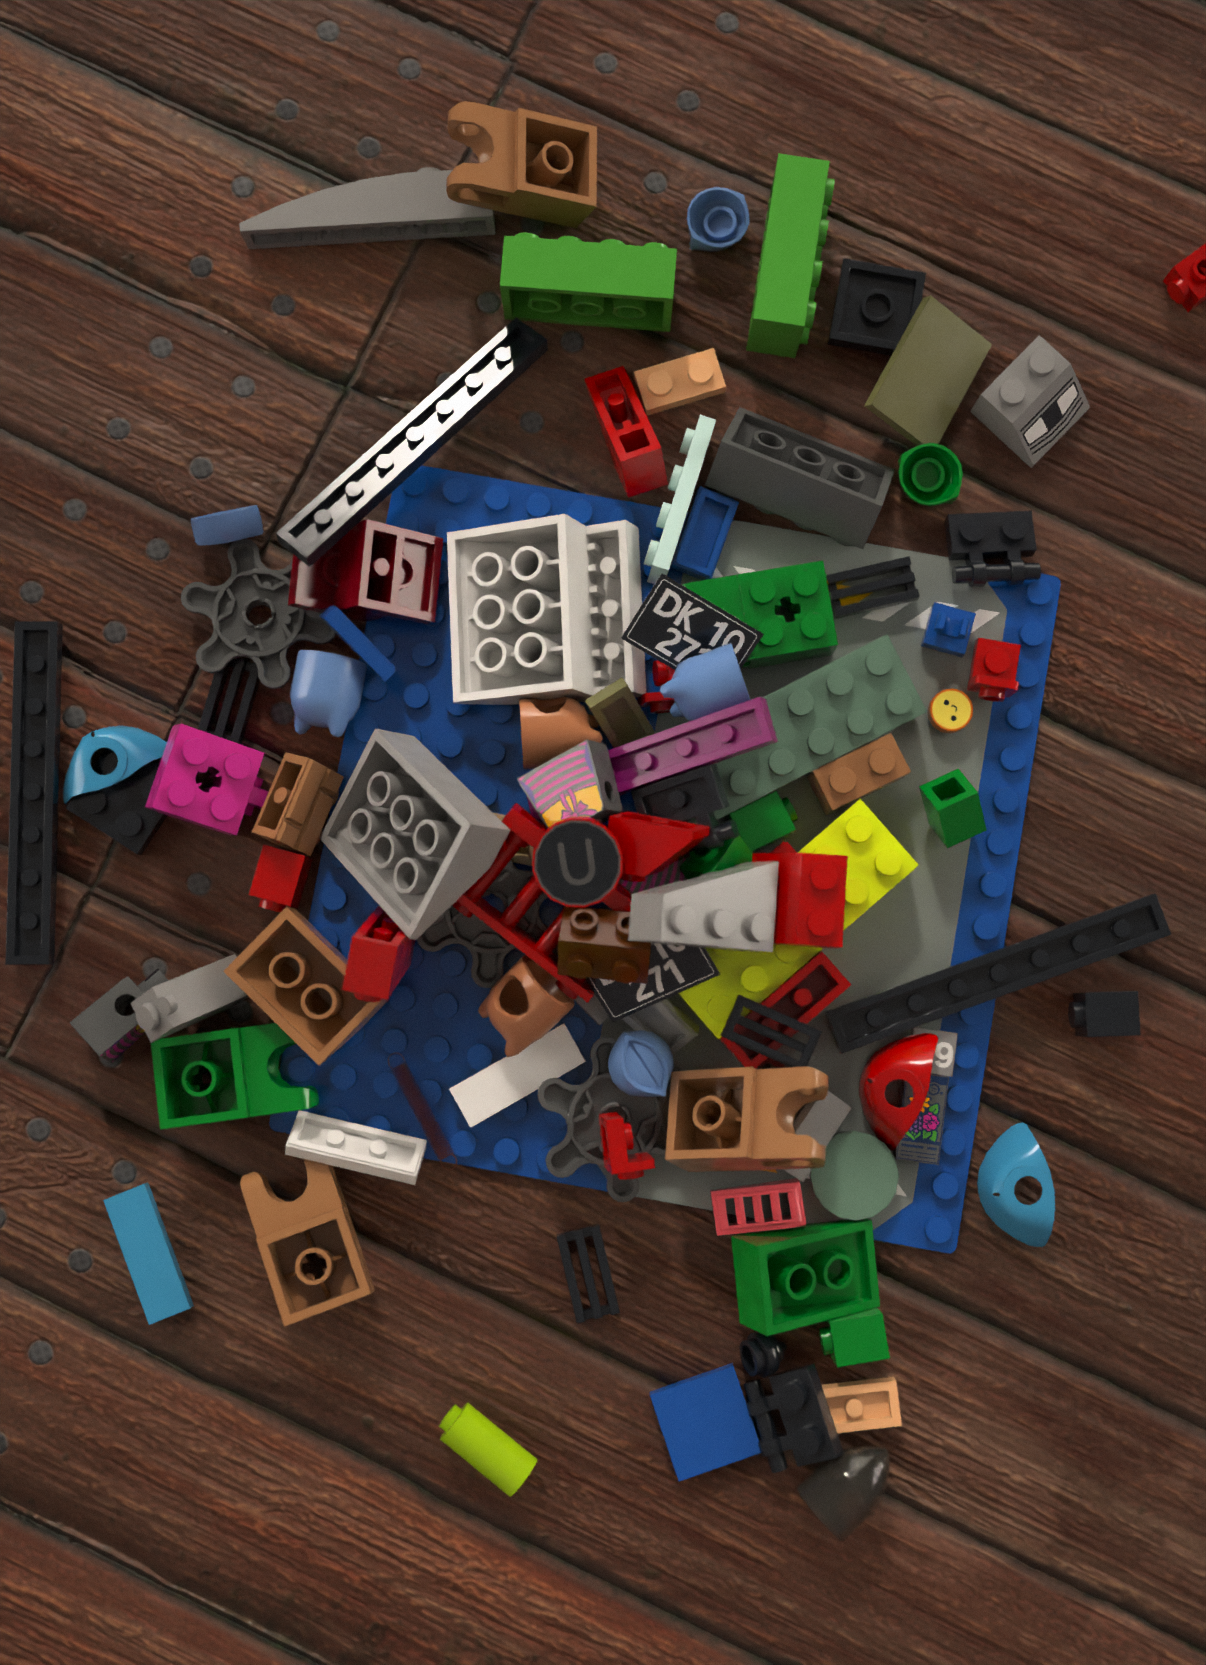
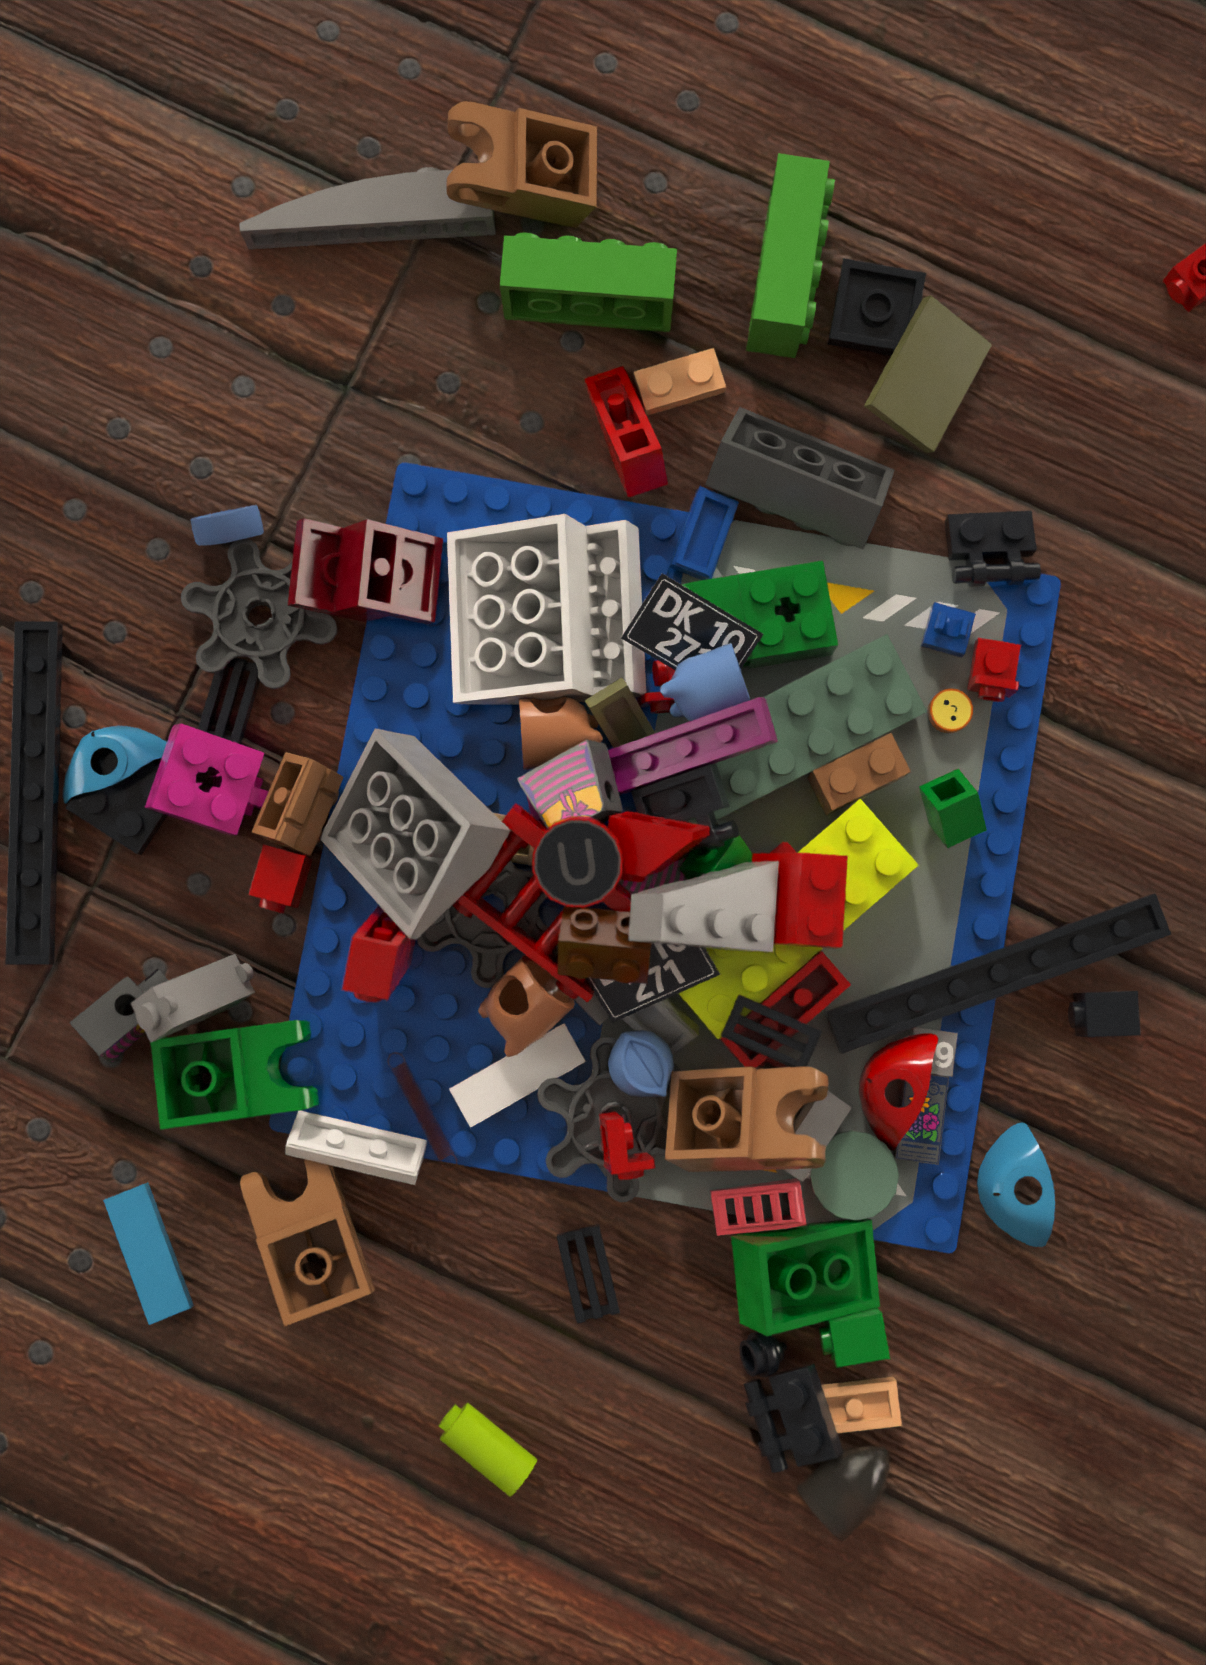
(299, 985): medium nougat slope -> none
(326, 690): medium blue piece -> none
(358, 642): blue tile -> none
(411, 442): plate -> none
(683, 484): light aqua plate -> none
(705, 1422): blue tile -> none
(717, 219): medium blue hat -> none
(765, 821): green brick -> none
(906, 579): black tile -> none
(930, 474): green hat -> none
(1032, 402): light grey slope -> none

